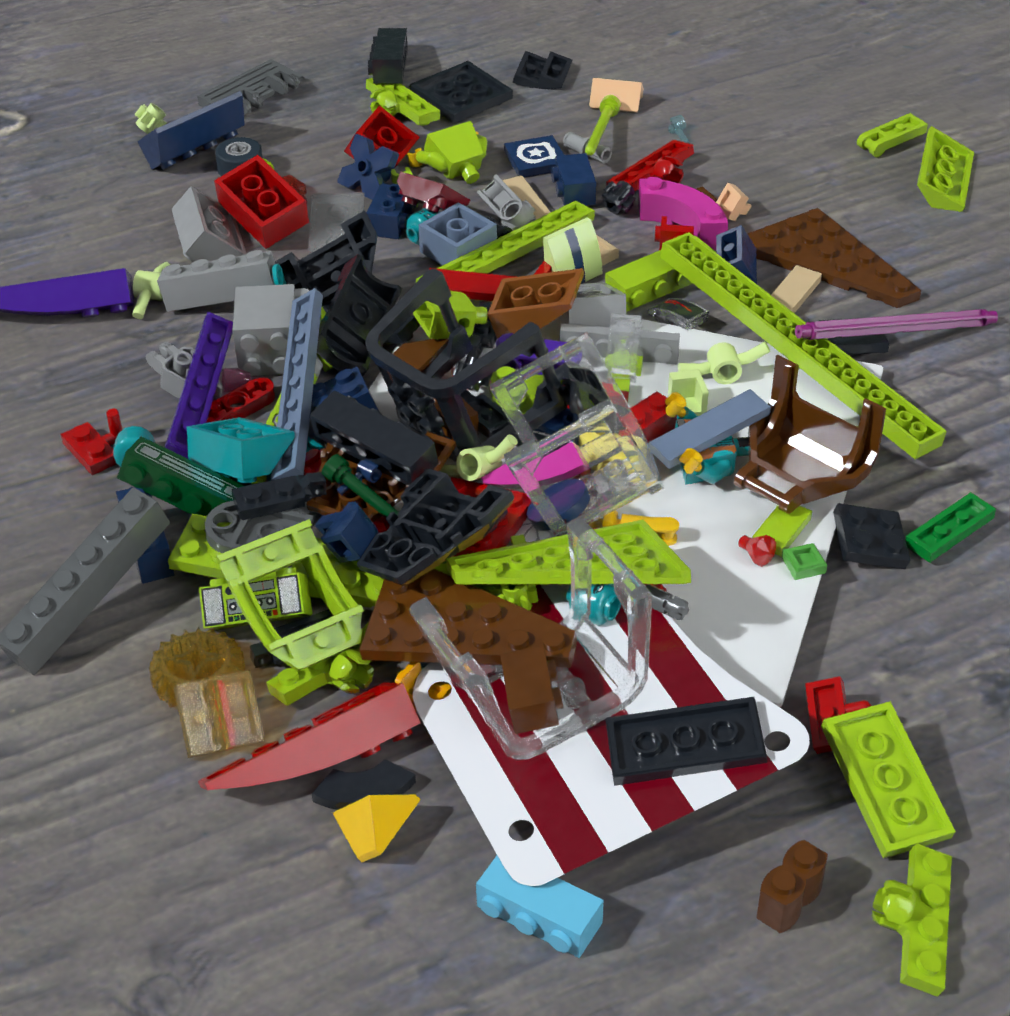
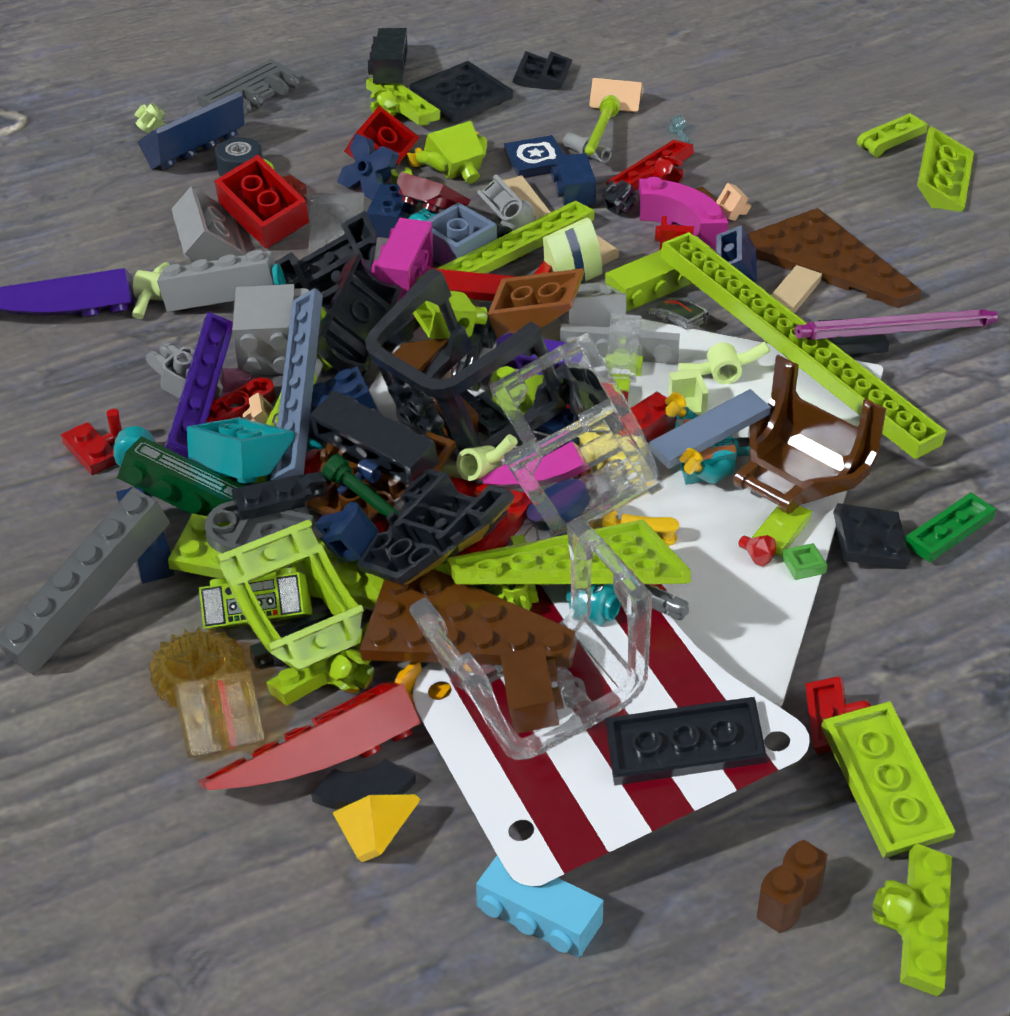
(259, 409): none -> light nougat tile
(405, 254): none -> dark pink brick

